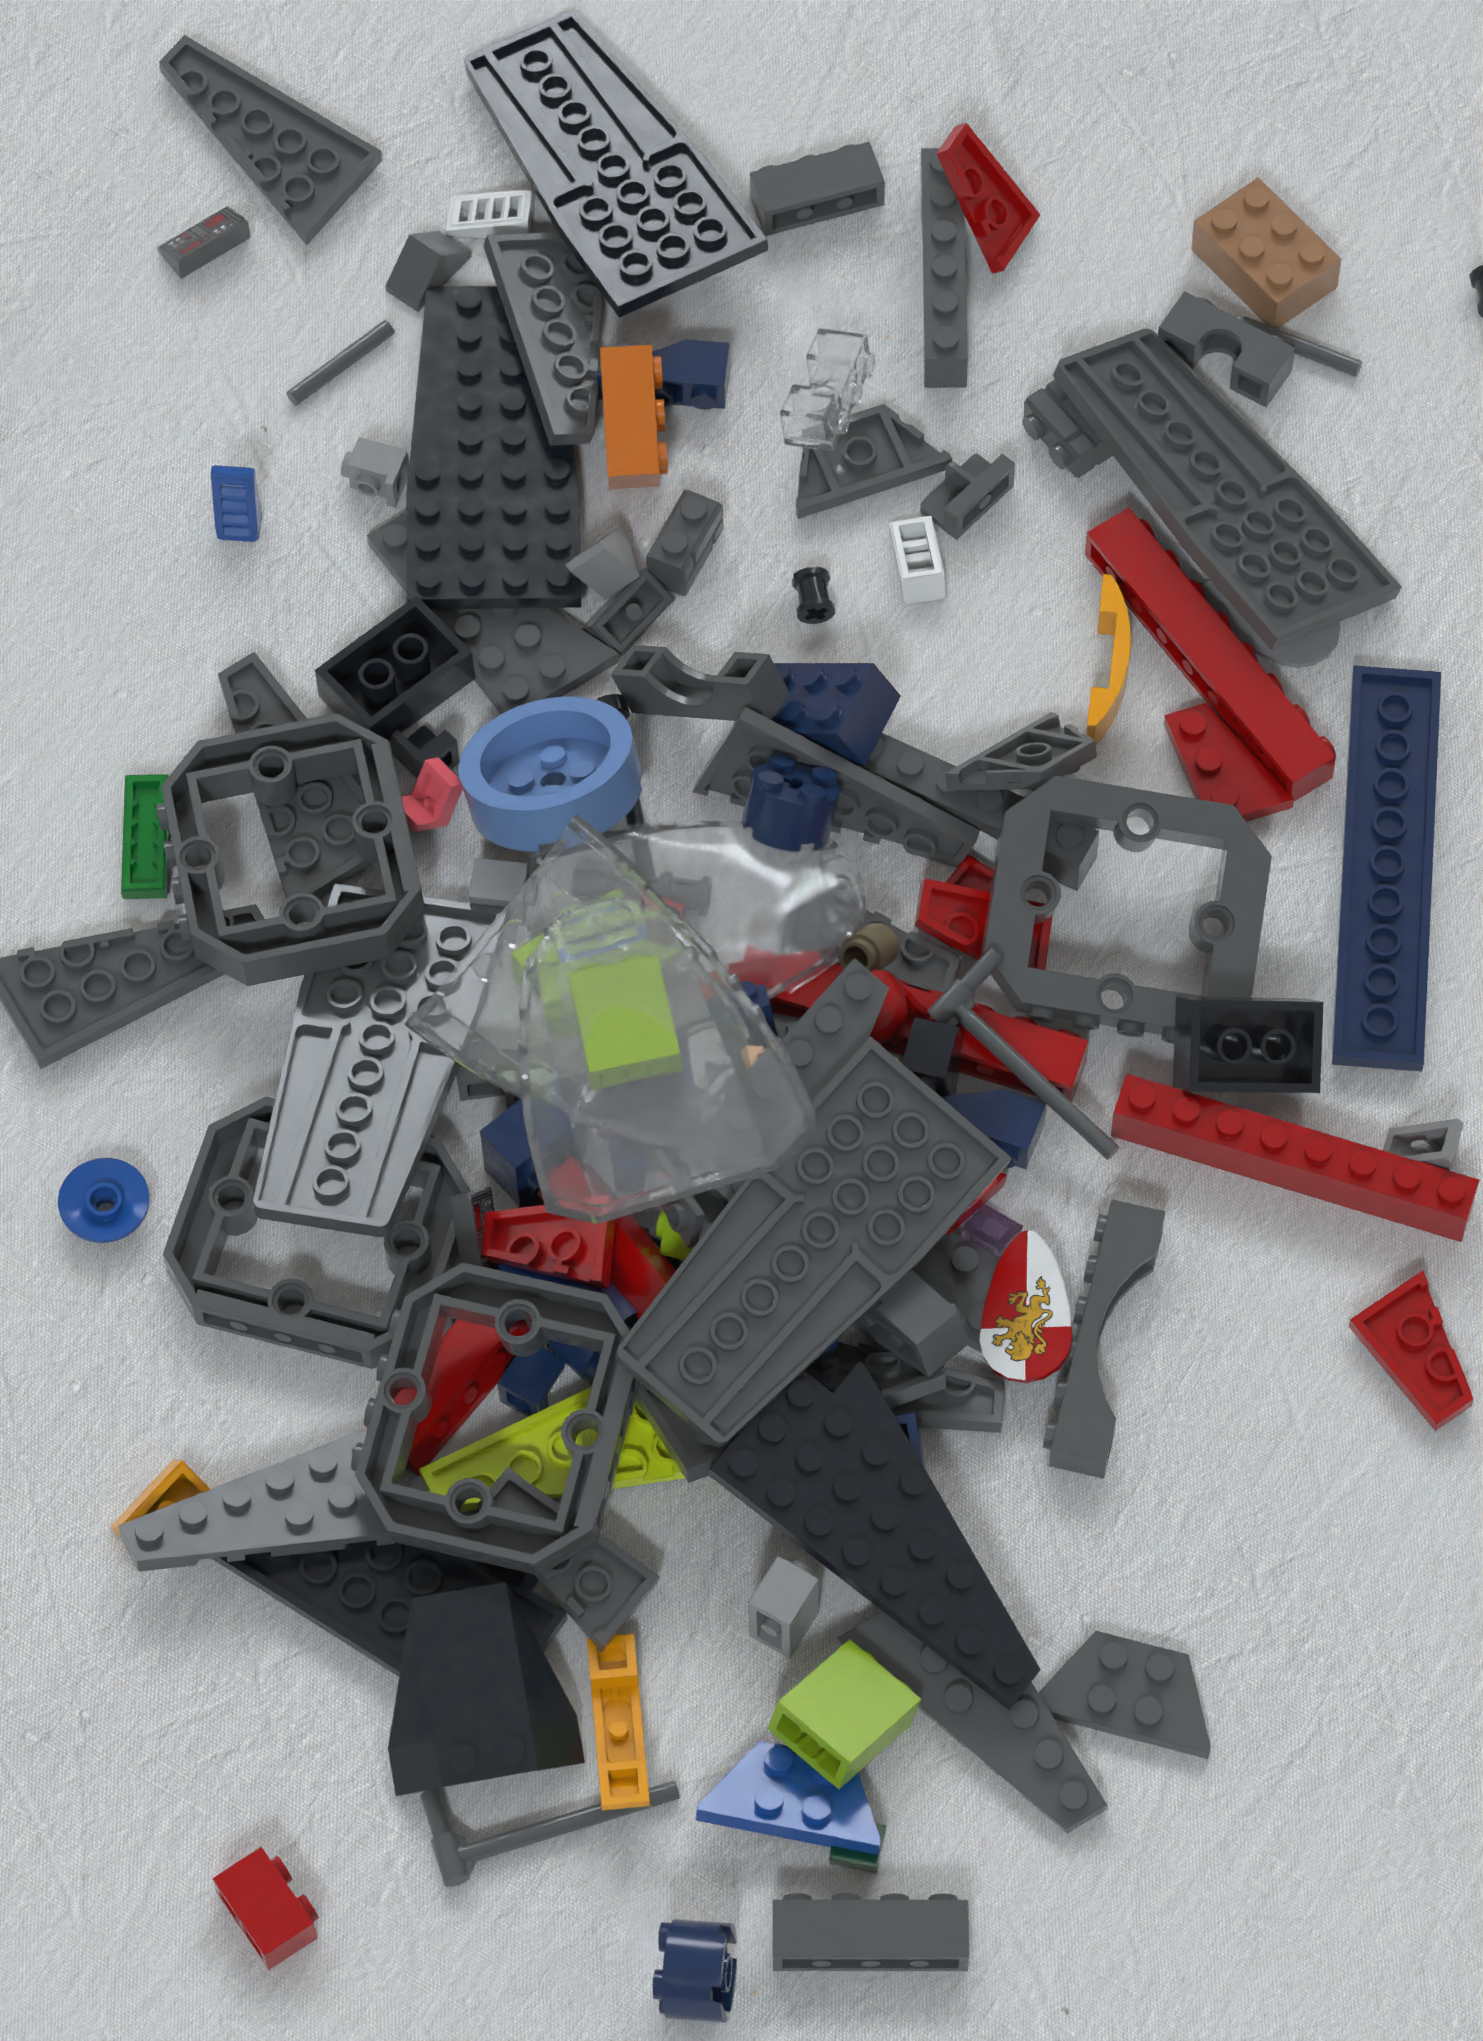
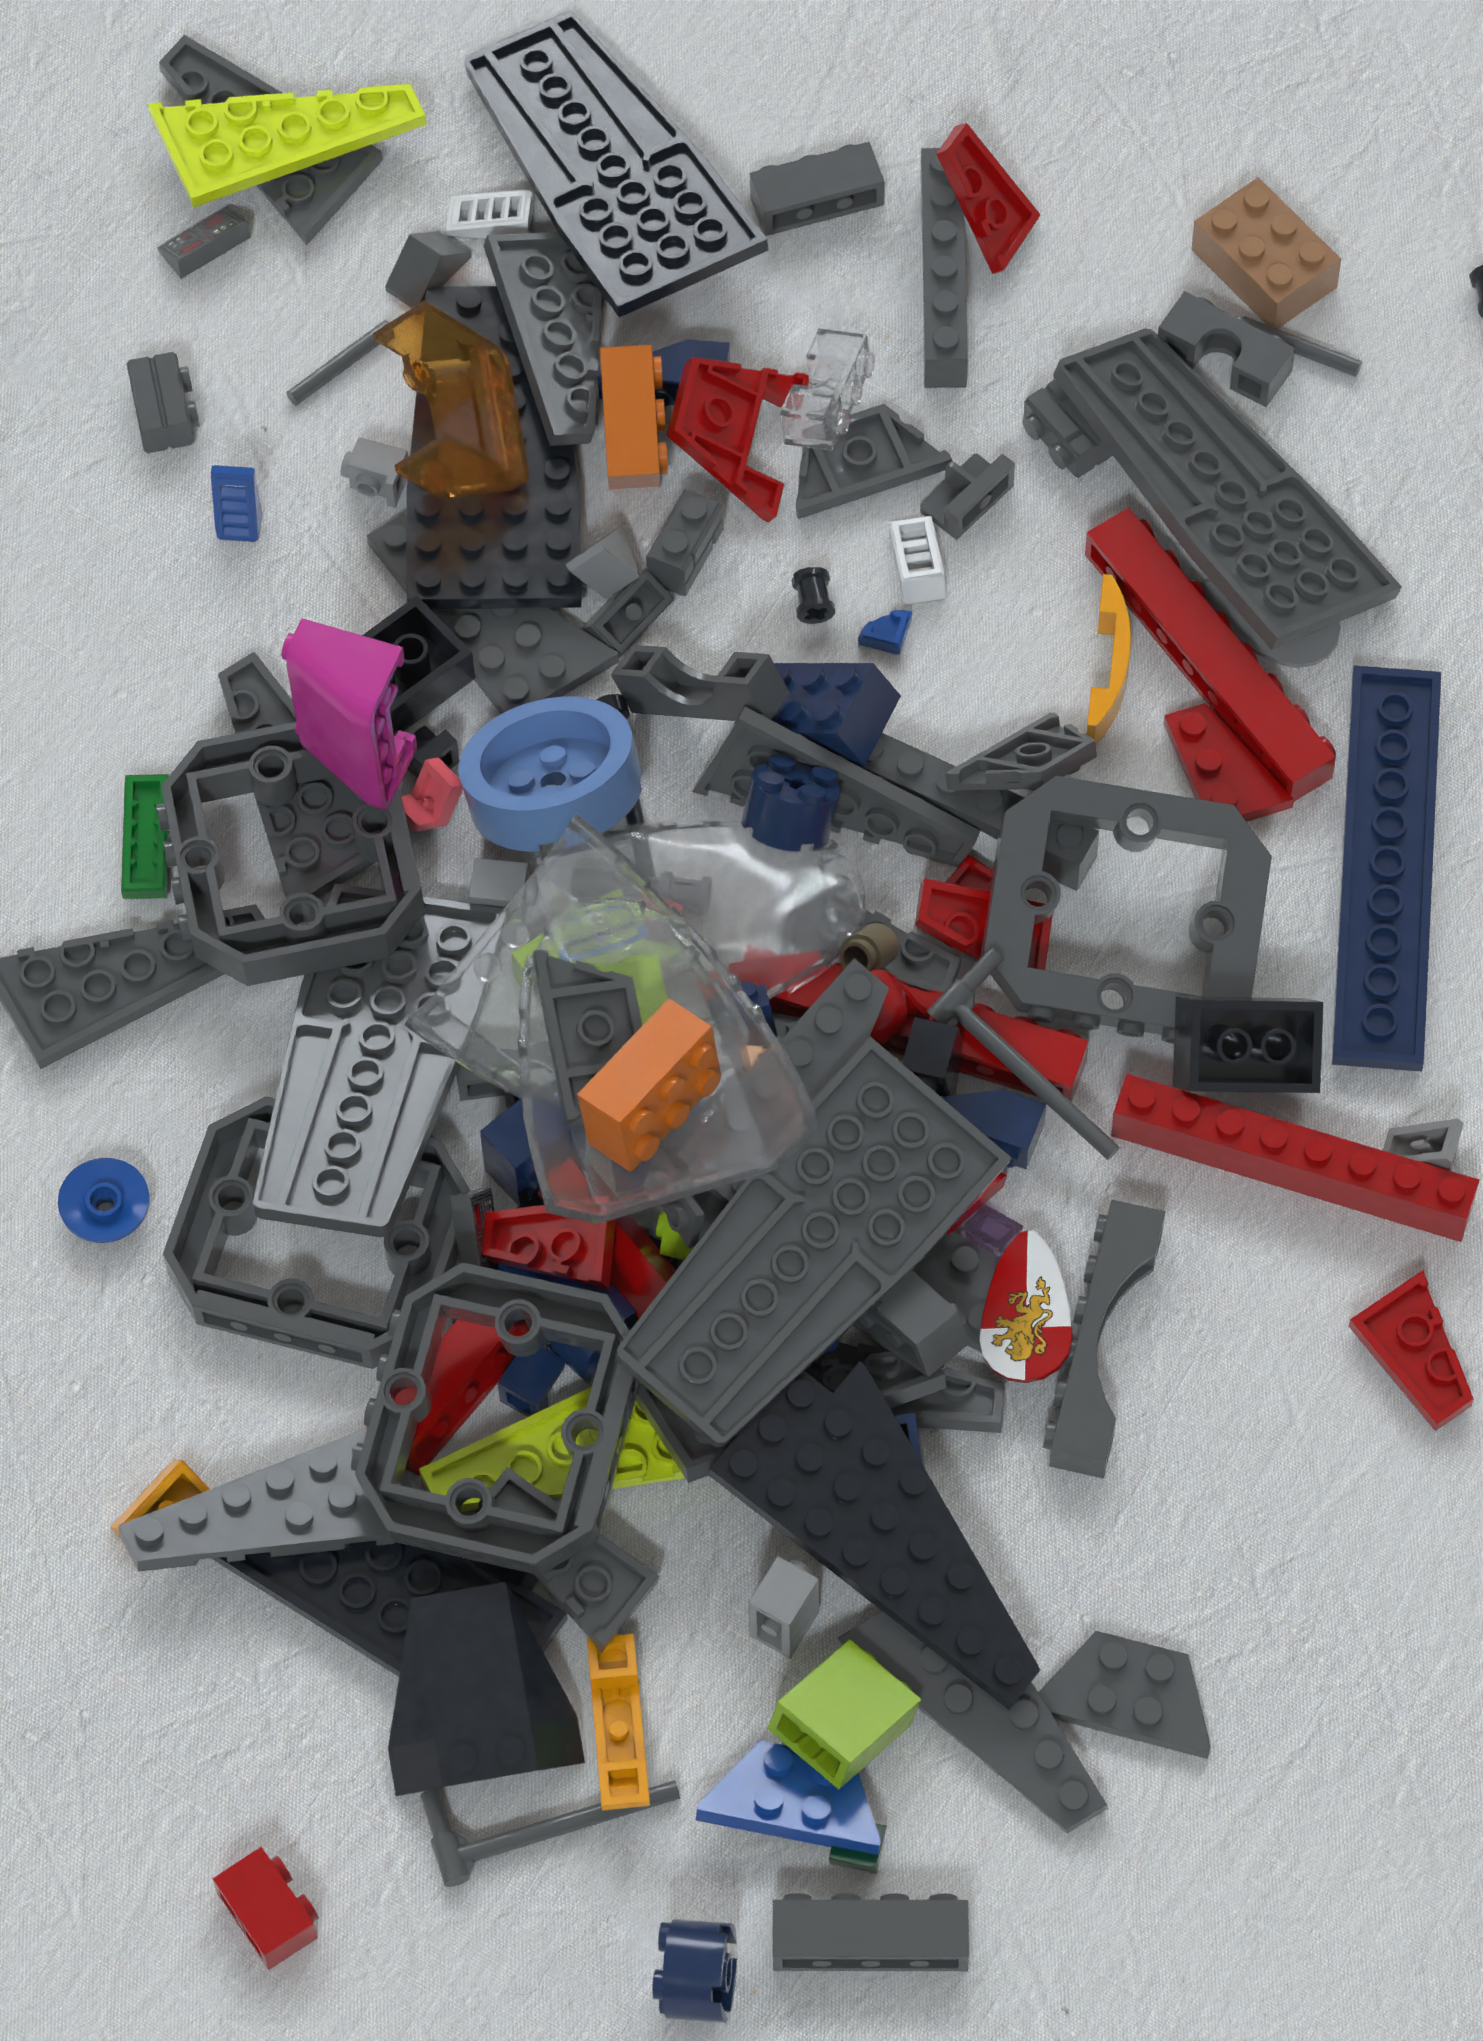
(161, 402): none -> dark grey brick
(272, 135): none -> neon yellow wing
(344, 707): none -> dark pink windscreen
(470, 403): none -> clear orange windscreen
(585, 1020): none -> dark grey wing
(650, 1085): none -> orange brick
(717, 422): none -> red wing
(887, 632): none -> blue tile

